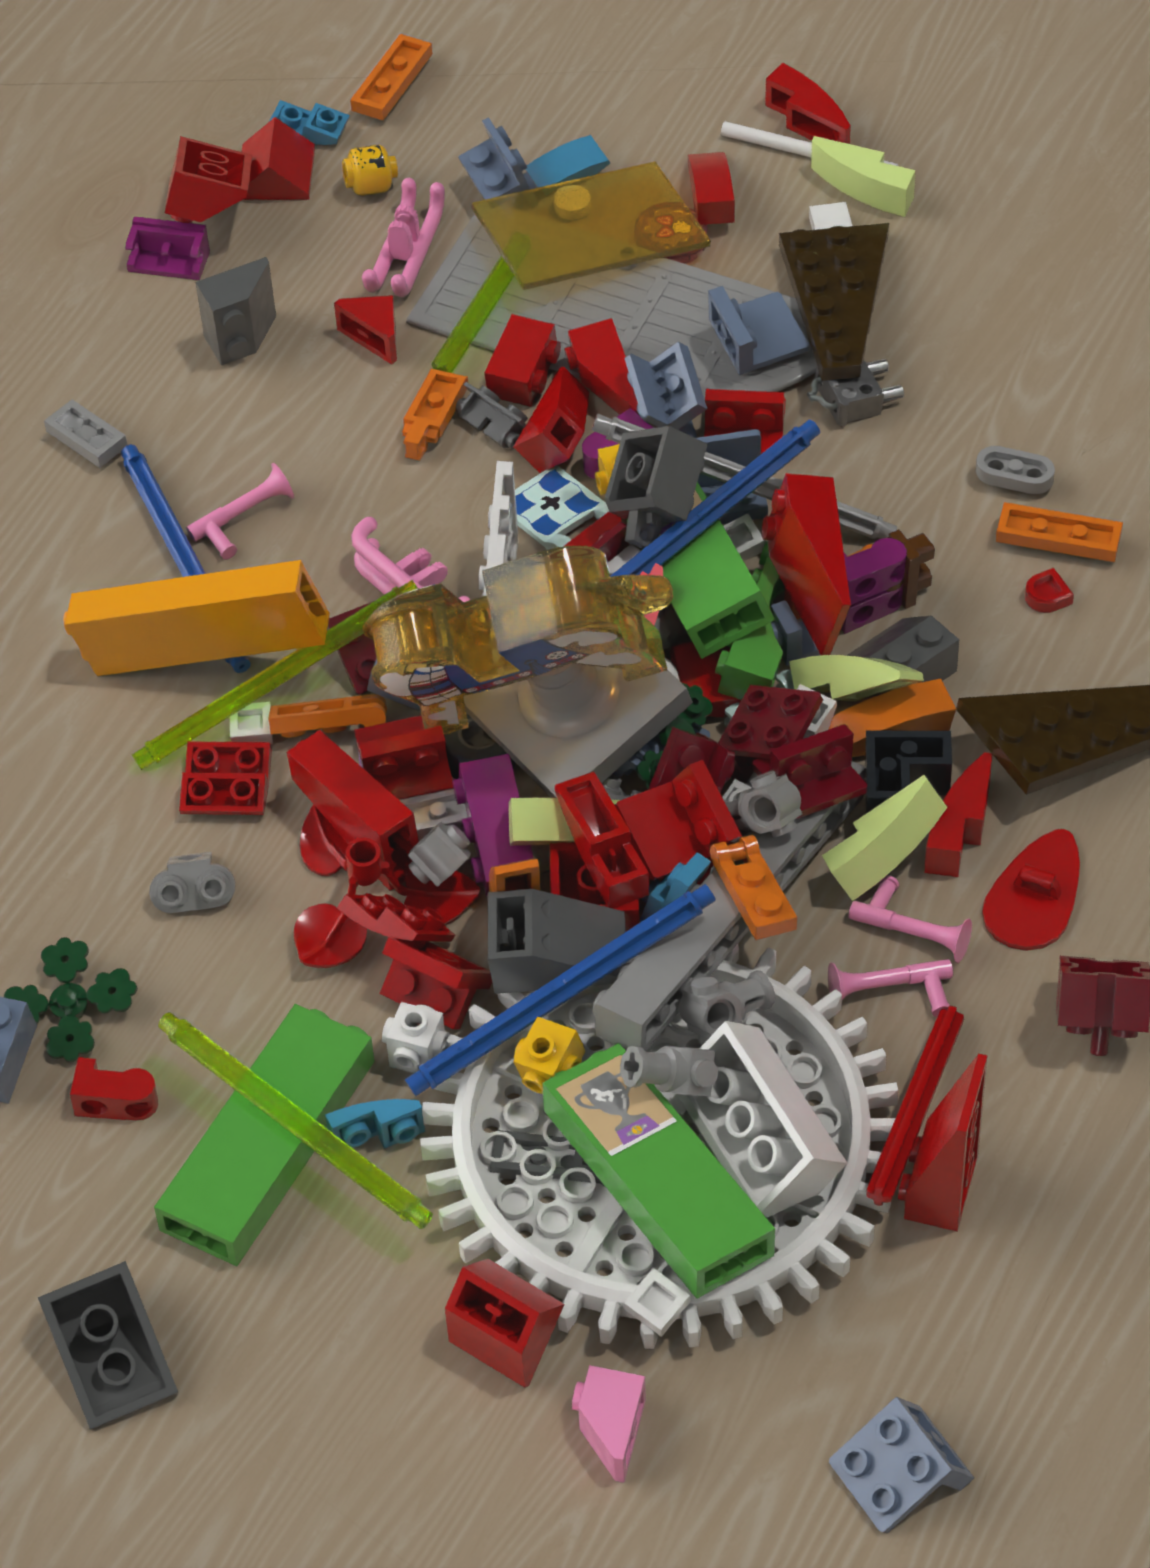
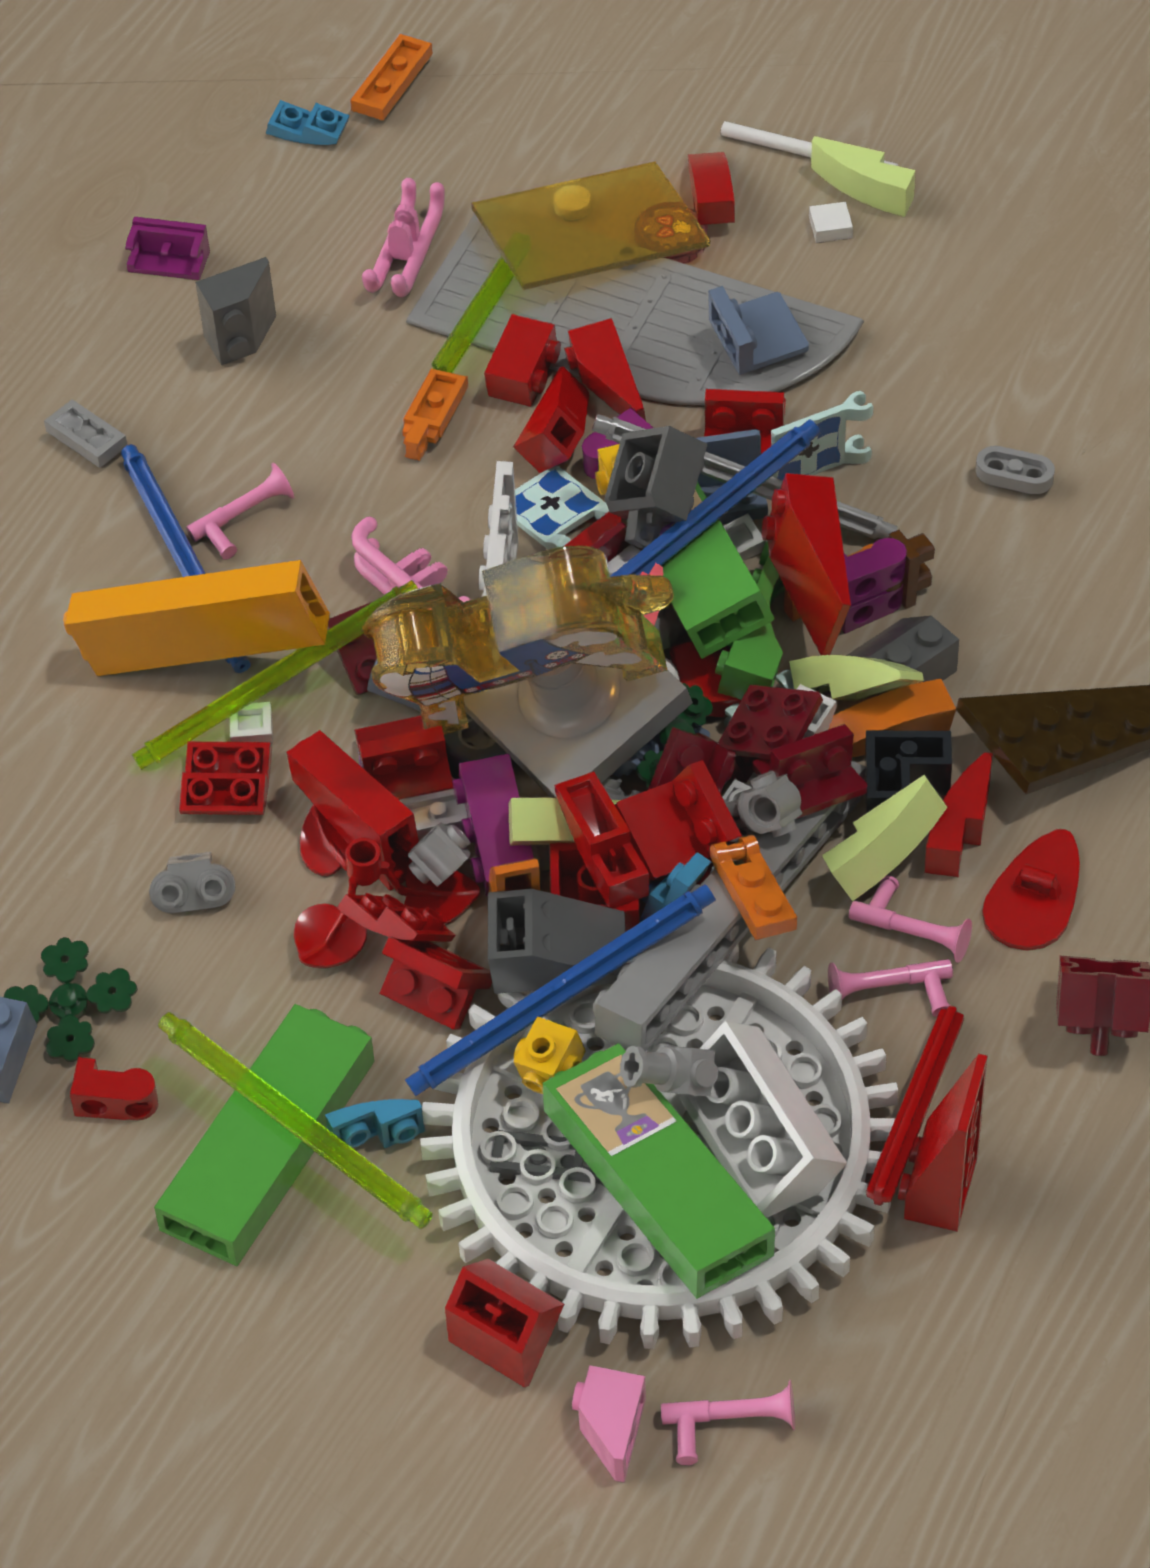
(108, 1345): dark grey slope -> none
(205, 180): red slope -> none
(279, 163): red slope -> none
(327, 714): orange plate -> none
(369, 170): yellow head -> none
(369, 323): red slope -> none
(414, 1036): white brick -> none
(483, 406): dark grey hinge -> none
(495, 167): sand blue bracket -> none
(568, 162): dark azure slope -> none
(657, 1302): white tile -> none
(667, 389): sand blue bracket -> none
(691, 1412): none -> bright pink piece
(710, 1003): light grey connector -> none
(791, 634): sand blue bracket -> none
(805, 105): red slope -> none
(829, 446): none -> light aqua flag
(836, 290): dark brown wing -> none
(855, 397): flat silver piece -> none
(897, 1463): sand blue bracket -> none
(1047, 592): red tile -> none
(1059, 532): orange plate -> none

